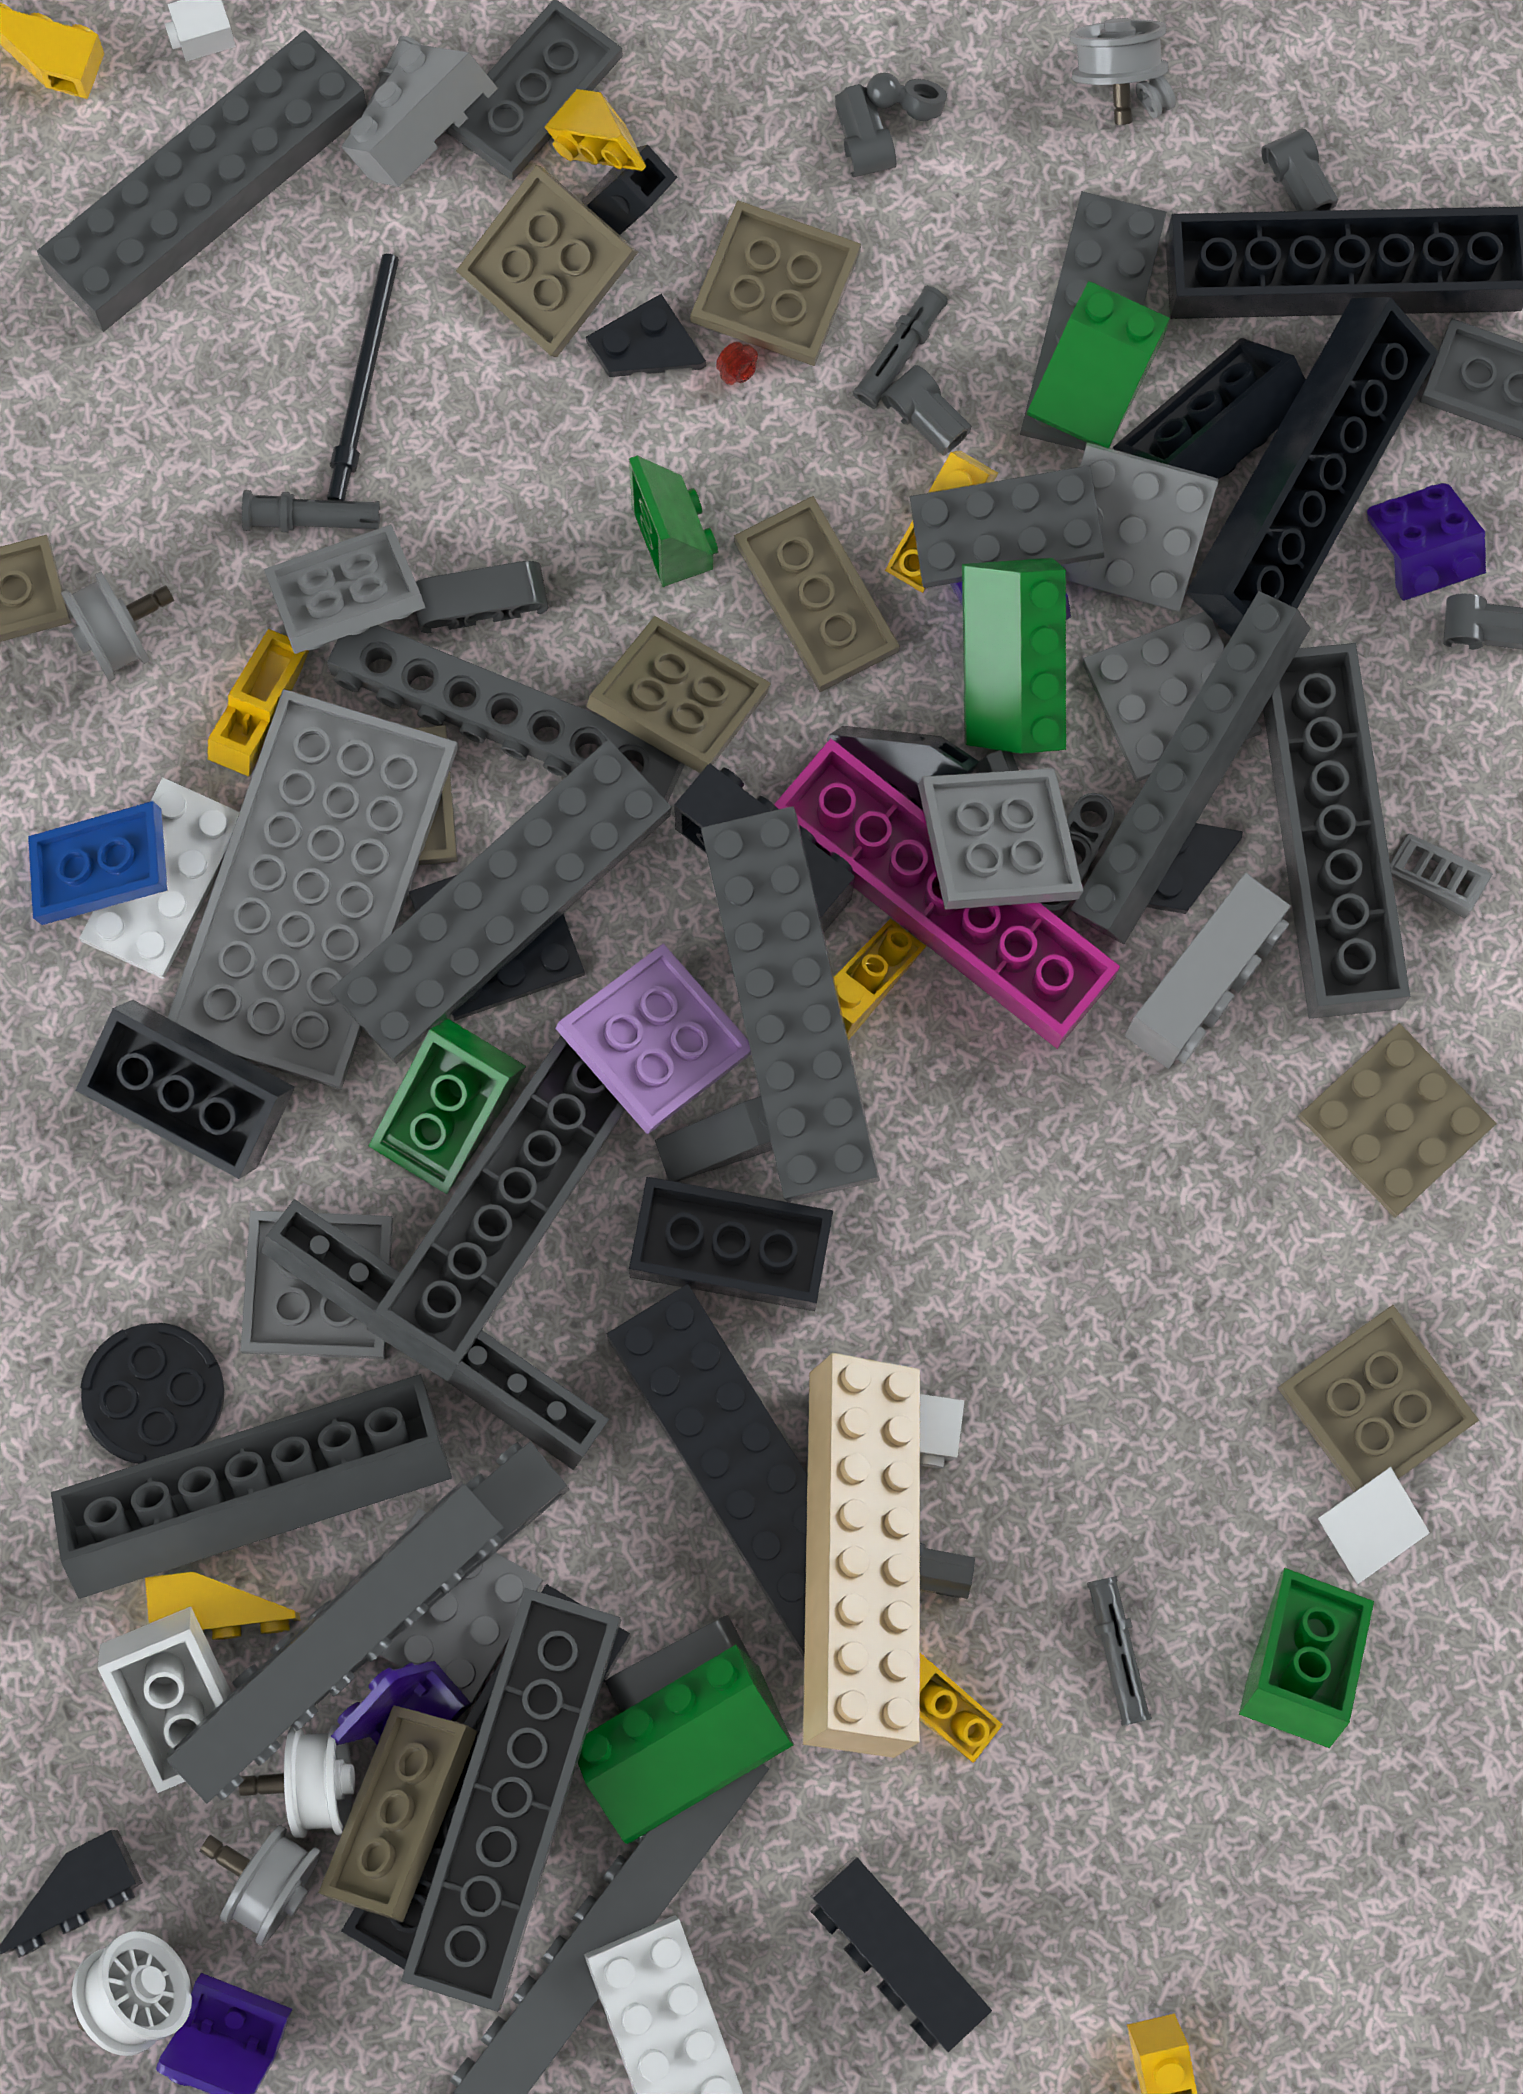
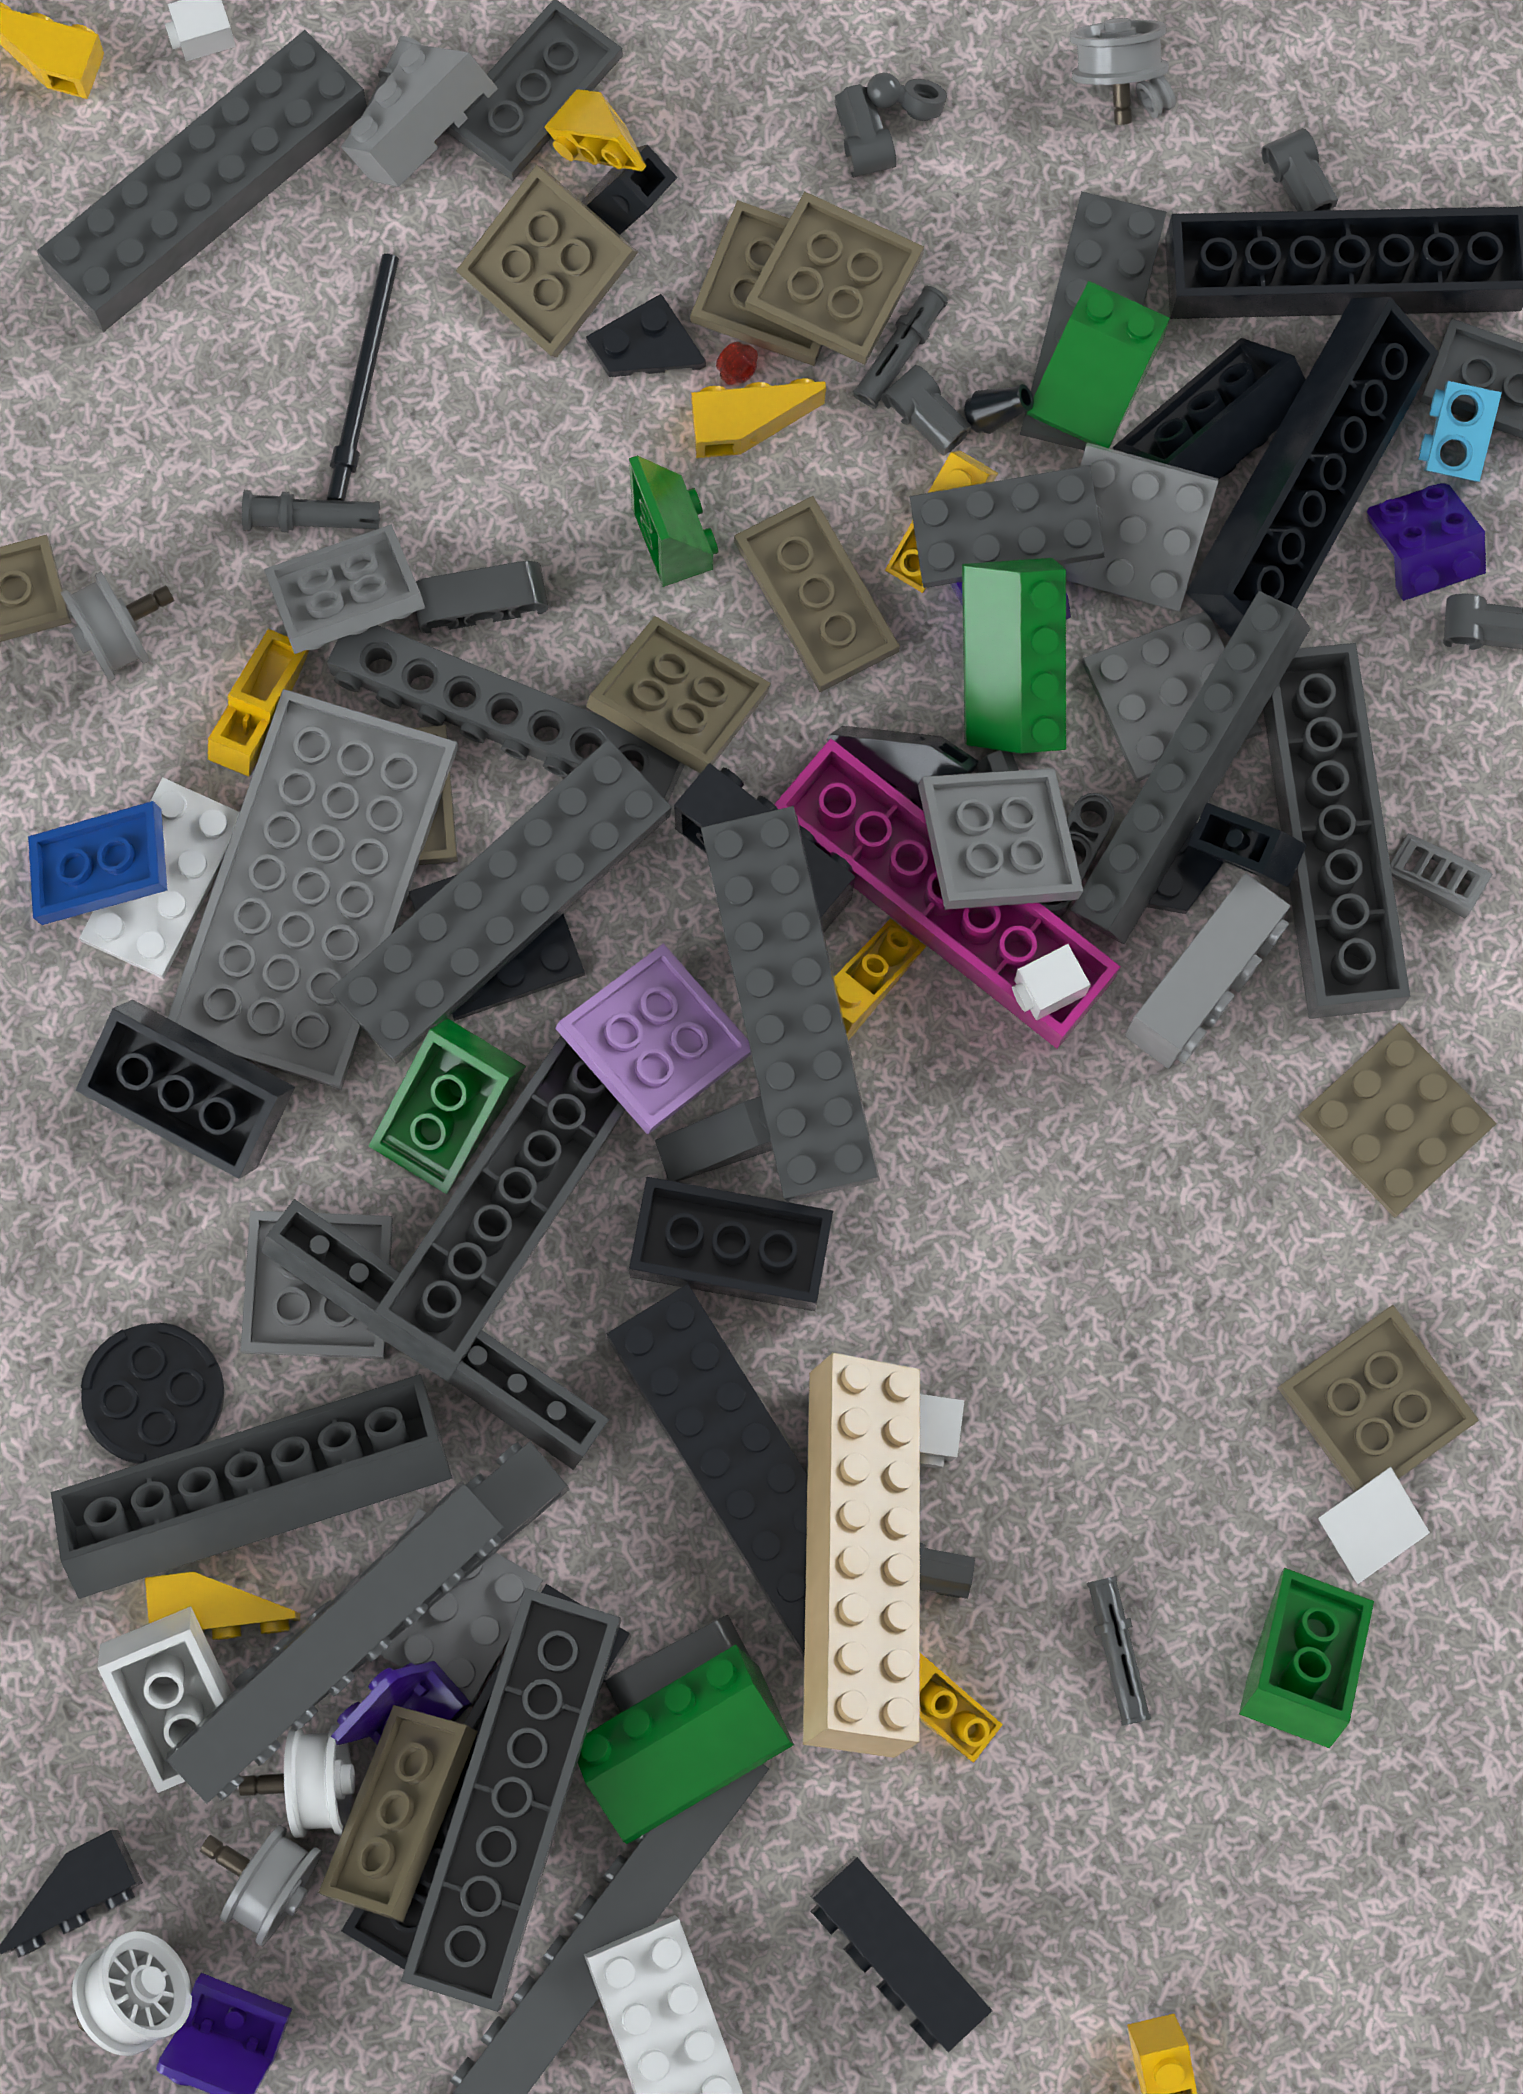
(740, 418): none -> yellow slope
(834, 277): none -> dark tan plate
(993, 408): none -> black cone
(1050, 983): none -> white brick
(1247, 844): none -> black brick
(1472, 434): none -> medium azure brick

